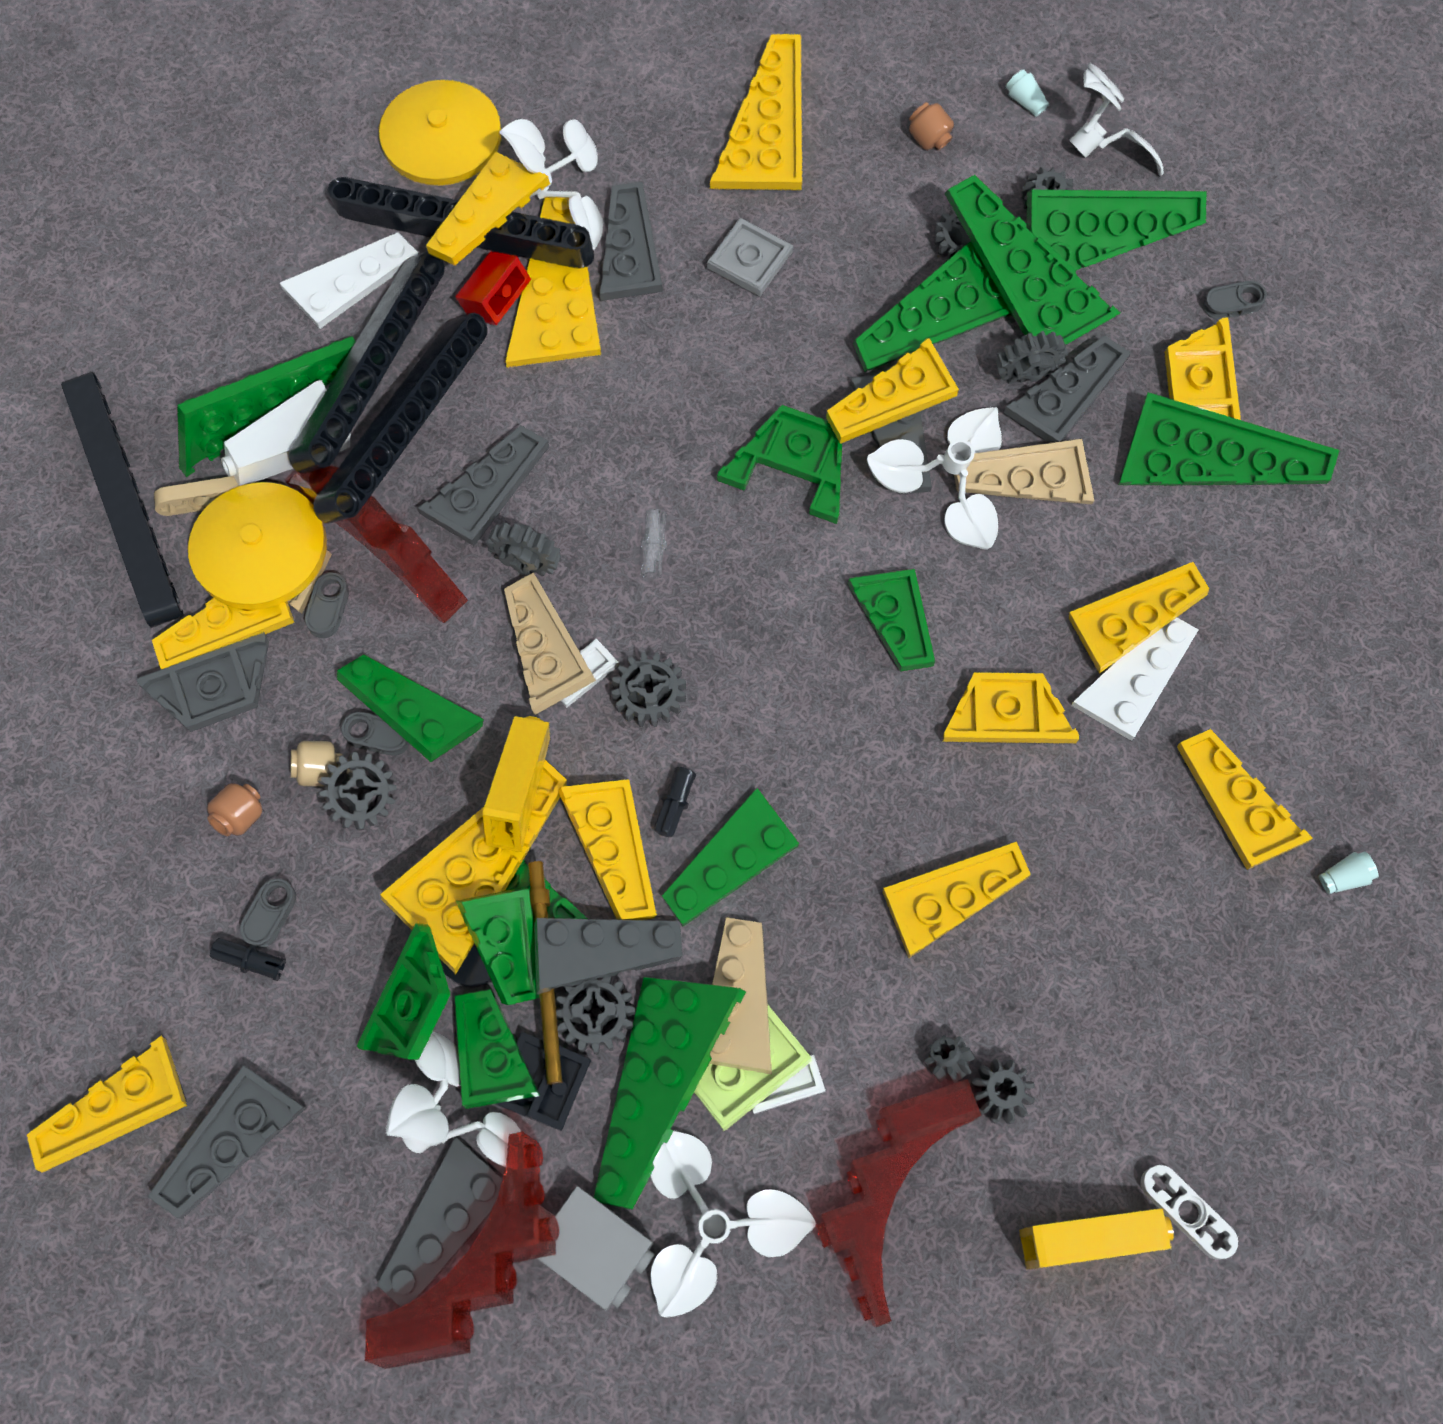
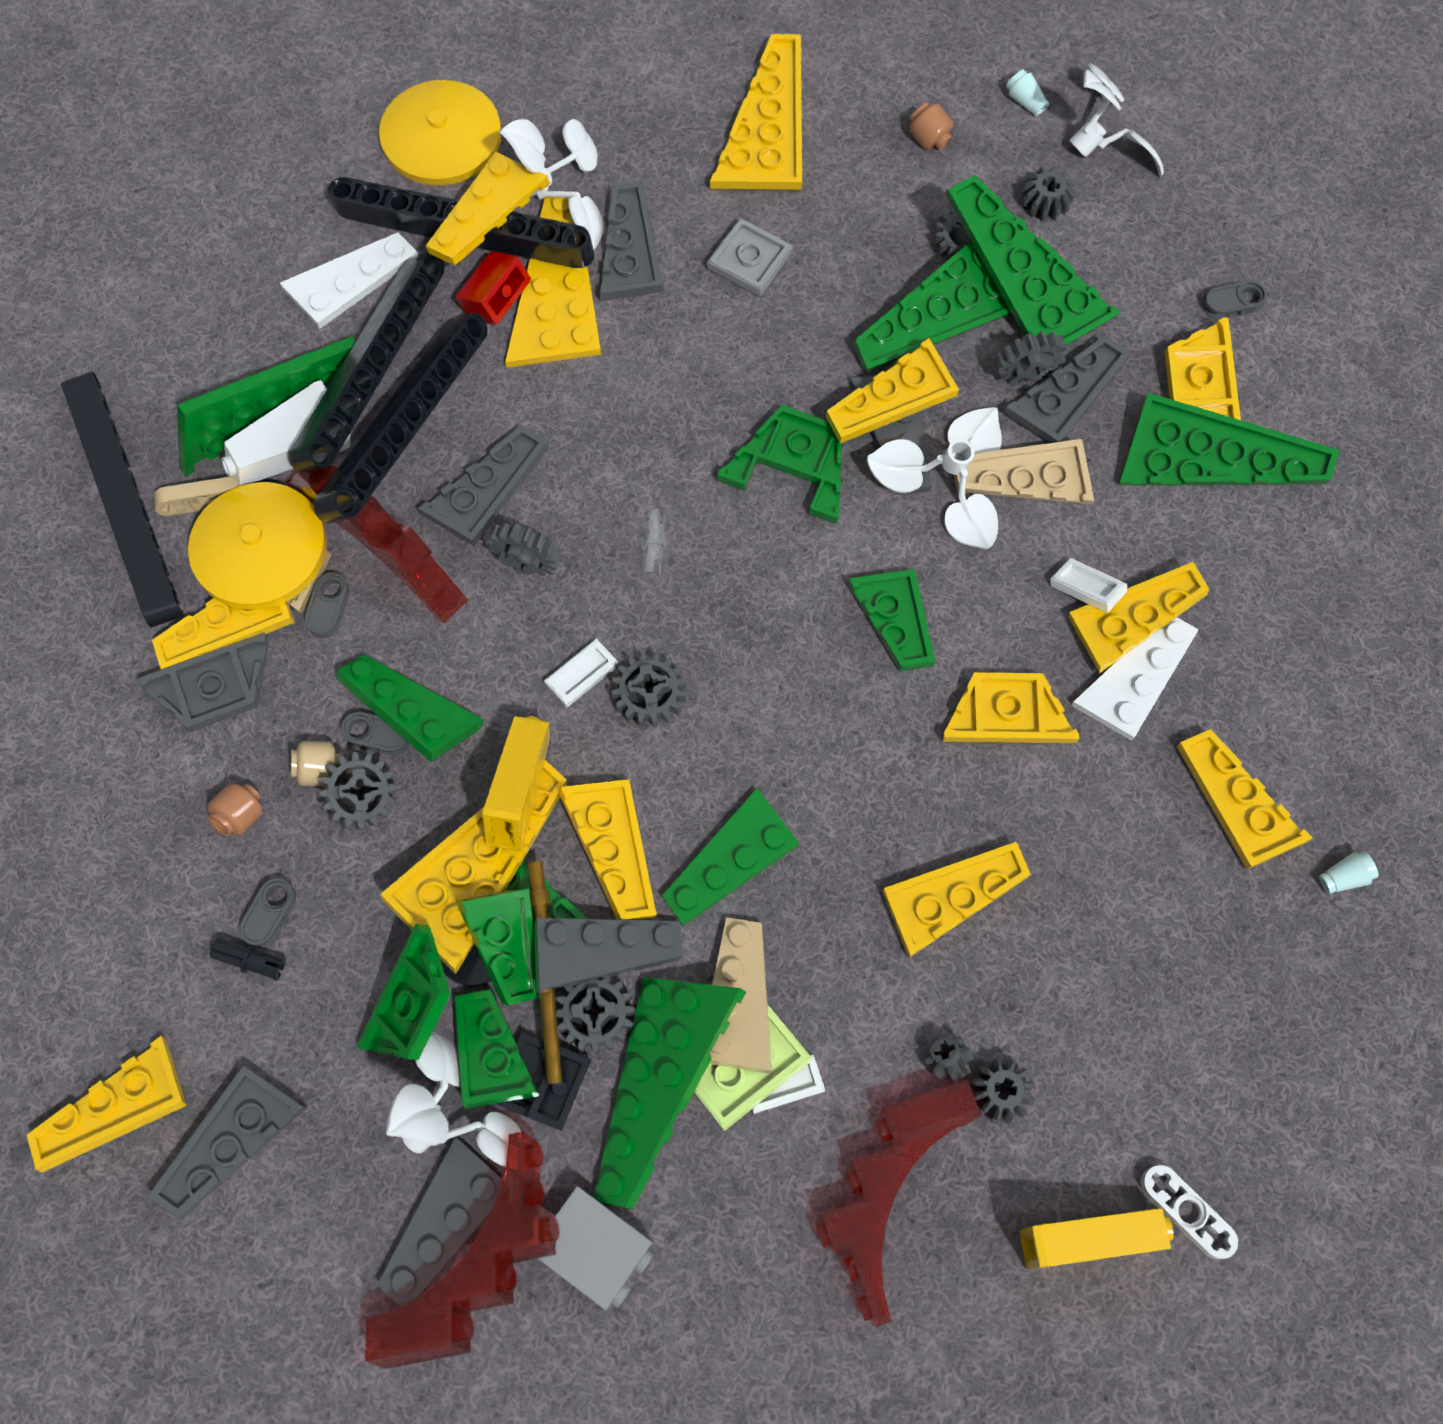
(547, 651): tan wing -> none
(674, 802): black axle -> none
(683, 1277): white plant -> none
(1089, 585): none -> white tile
(1107, 223): green wing -> none

